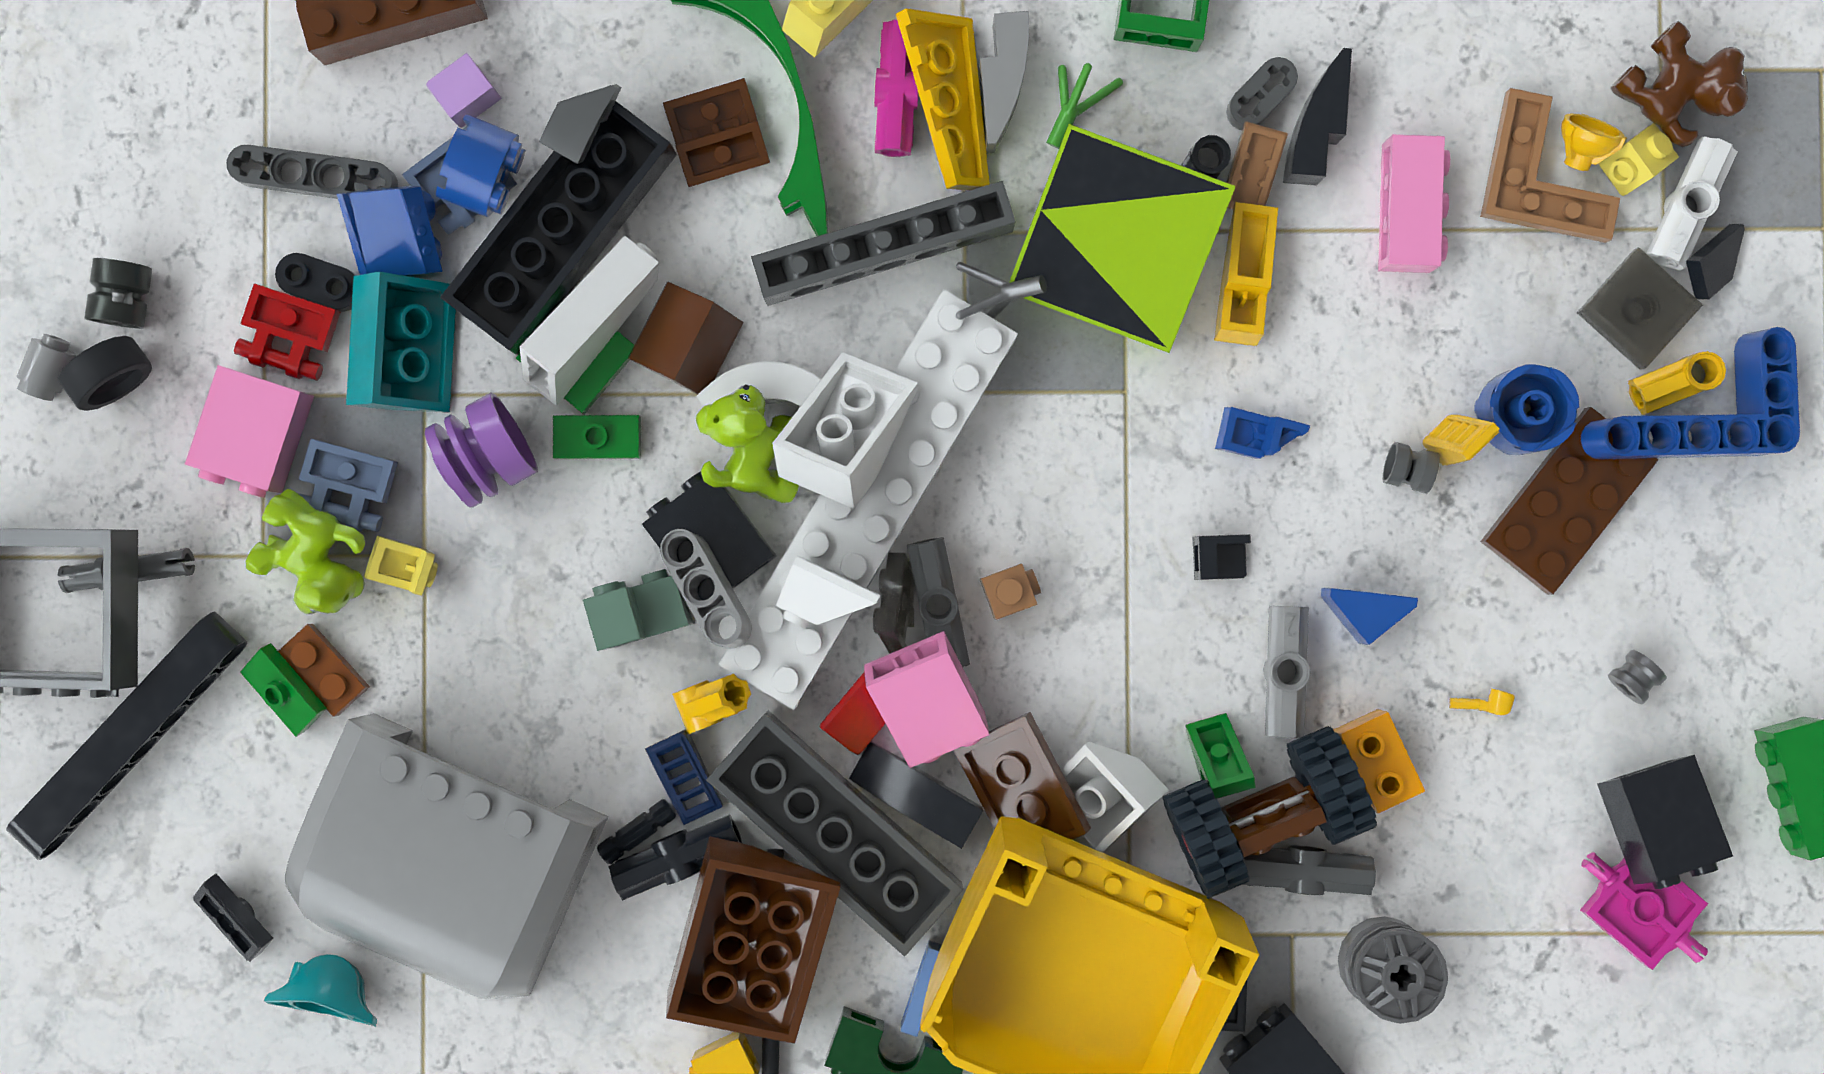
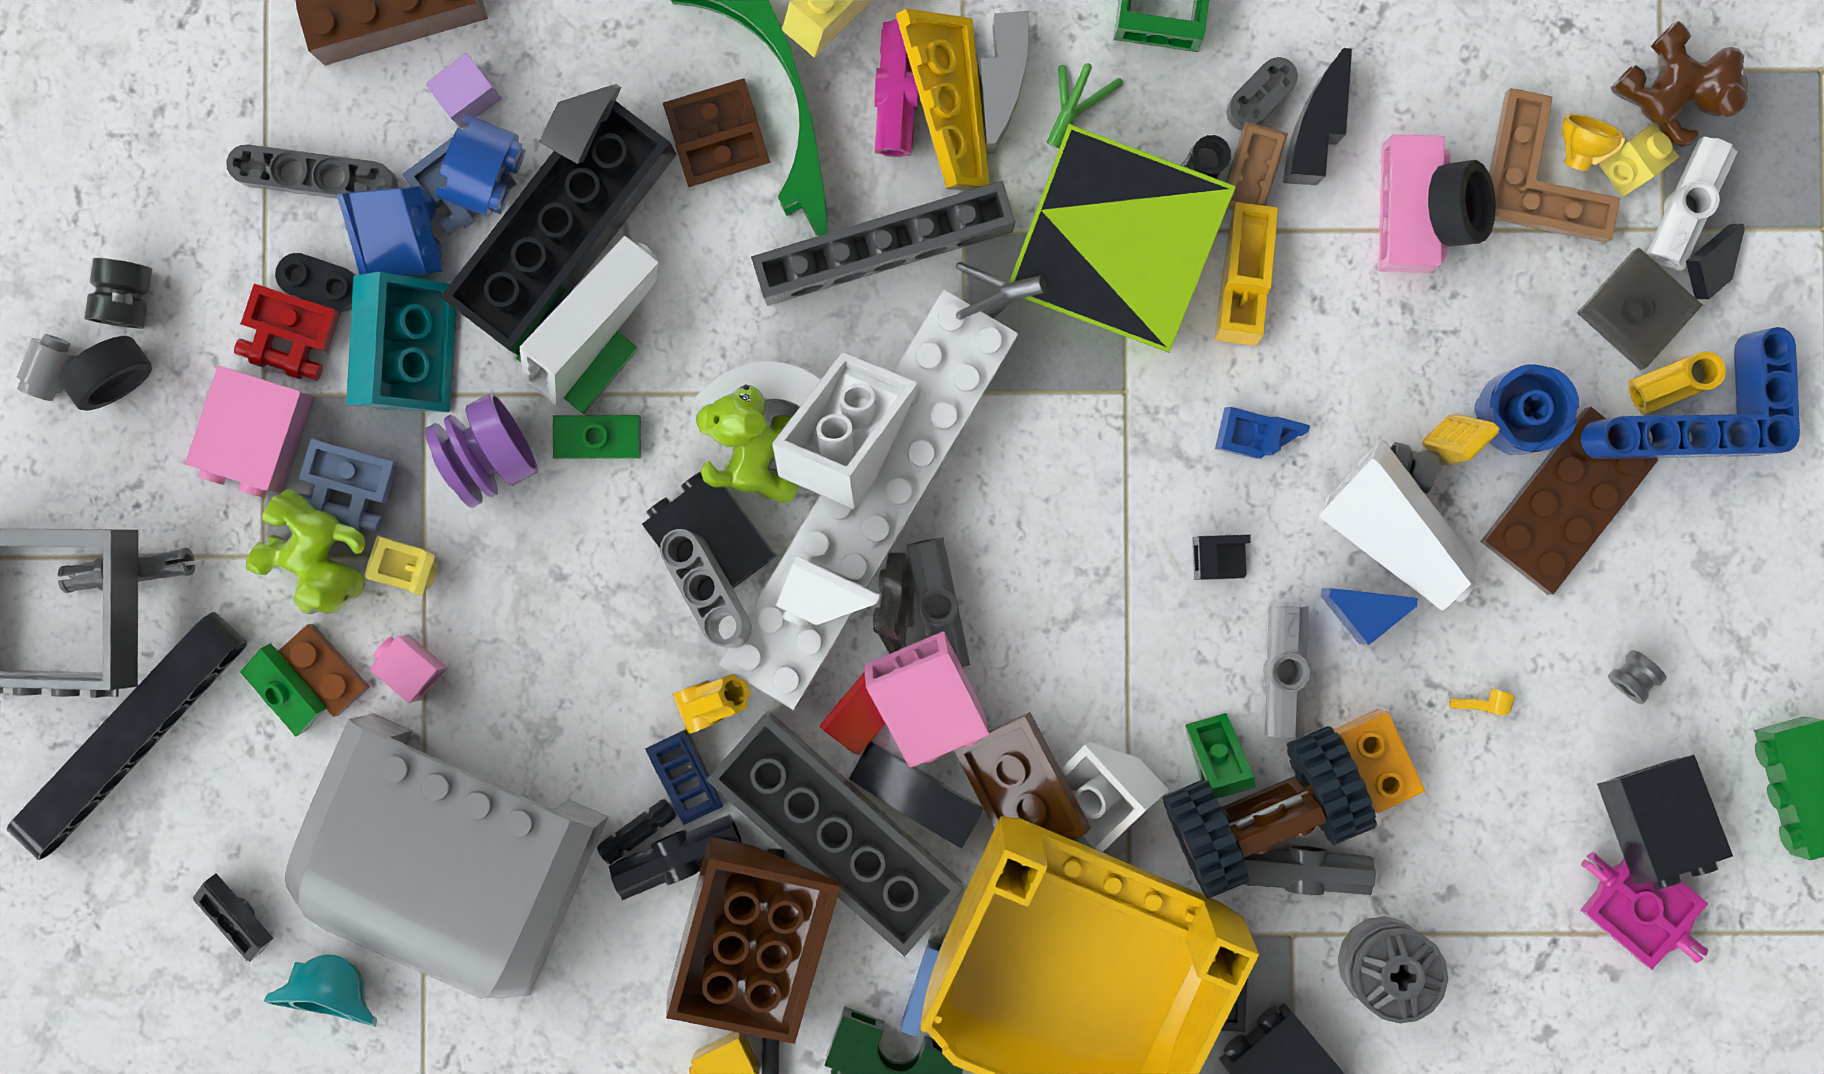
(407, 667): none -> bright pink brick
(635, 613): sand green brick -> none
(686, 338): reddish brown slope -> none
(1010, 590): medium nougat brick -> none
(1400, 528): none -> white slope
(1462, 203): none -> black tyre

